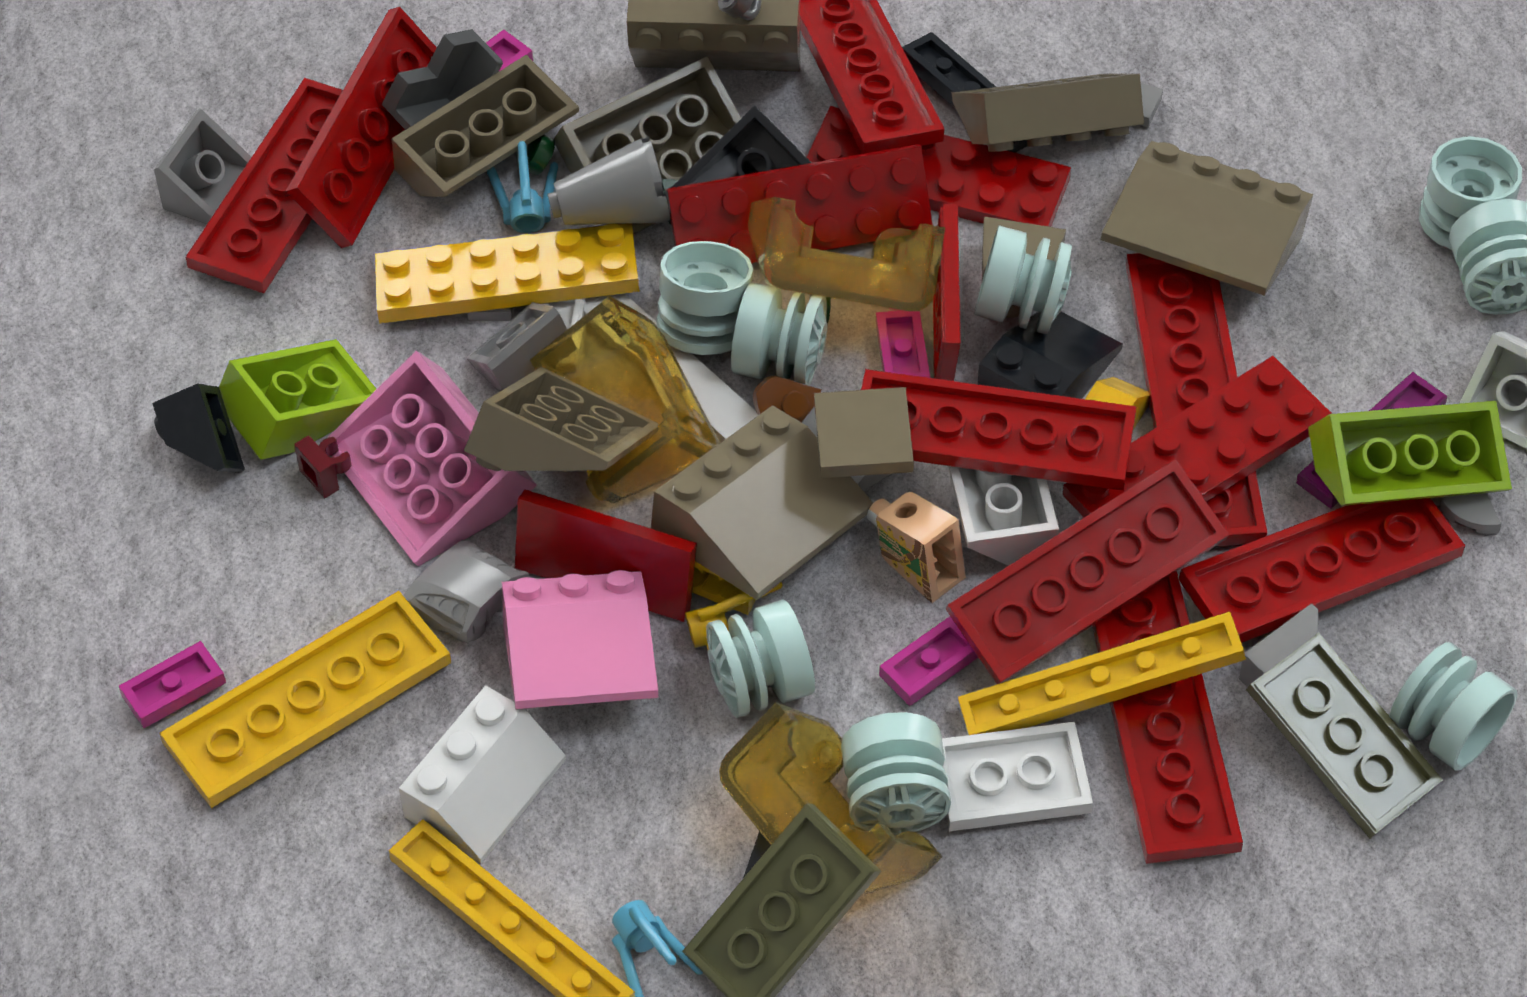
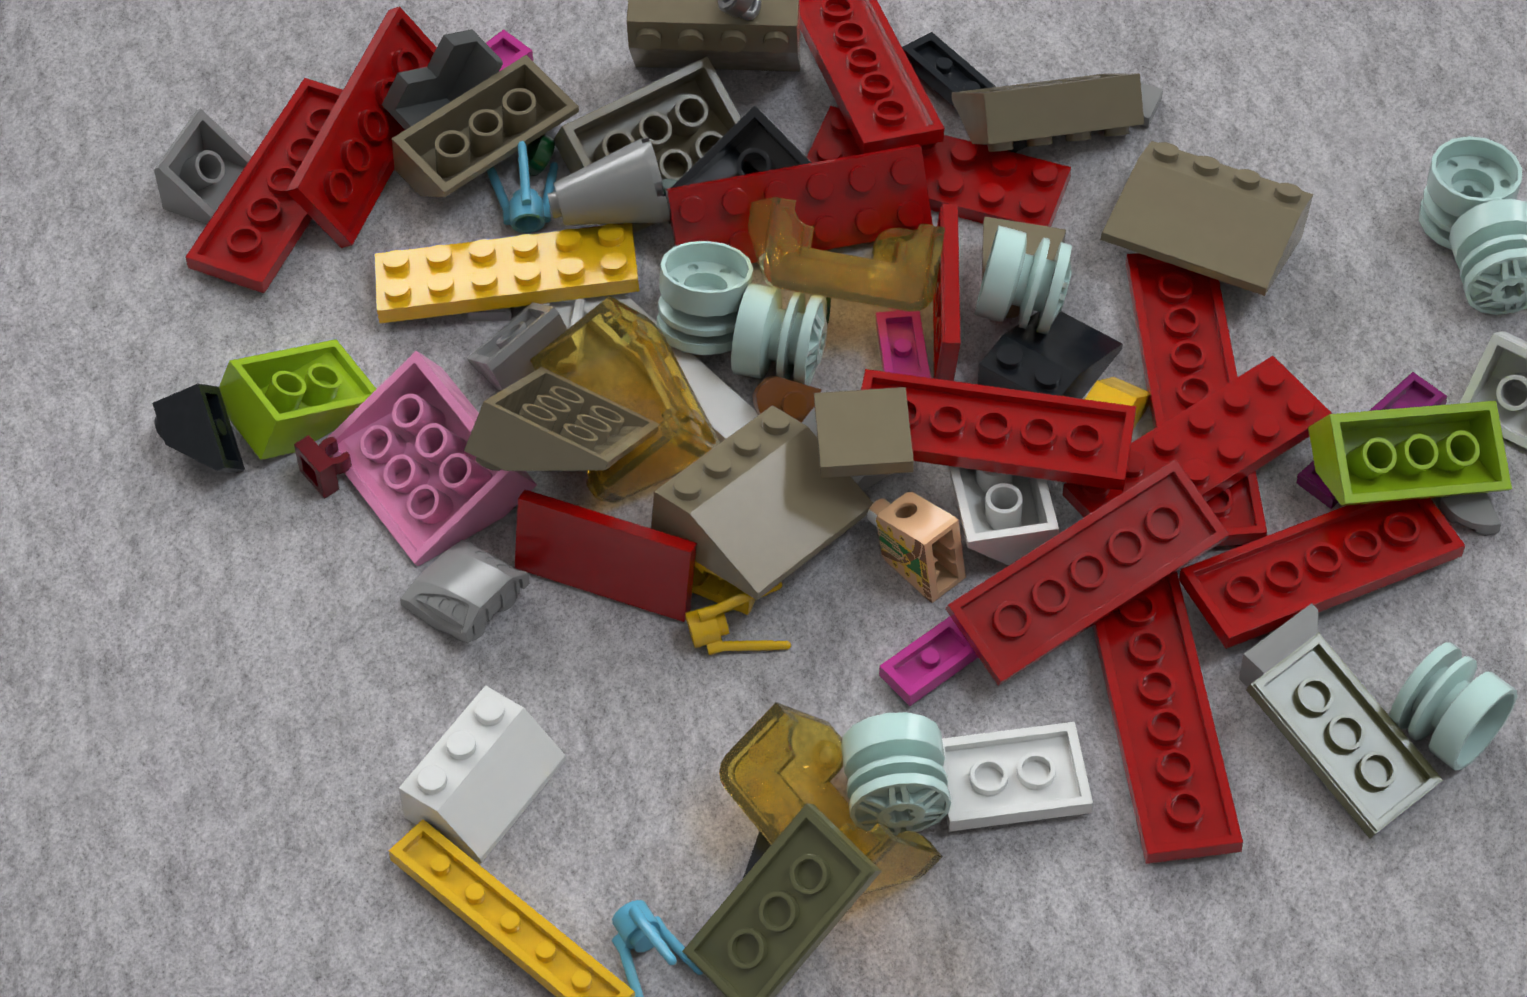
(172, 684): dark pink plate -> none
(305, 698): yellow plate -> none
(578, 639): bright pink slope -> none
(769, 655): light aqua wheel -> none
(1104, 676): yellow plate -> none

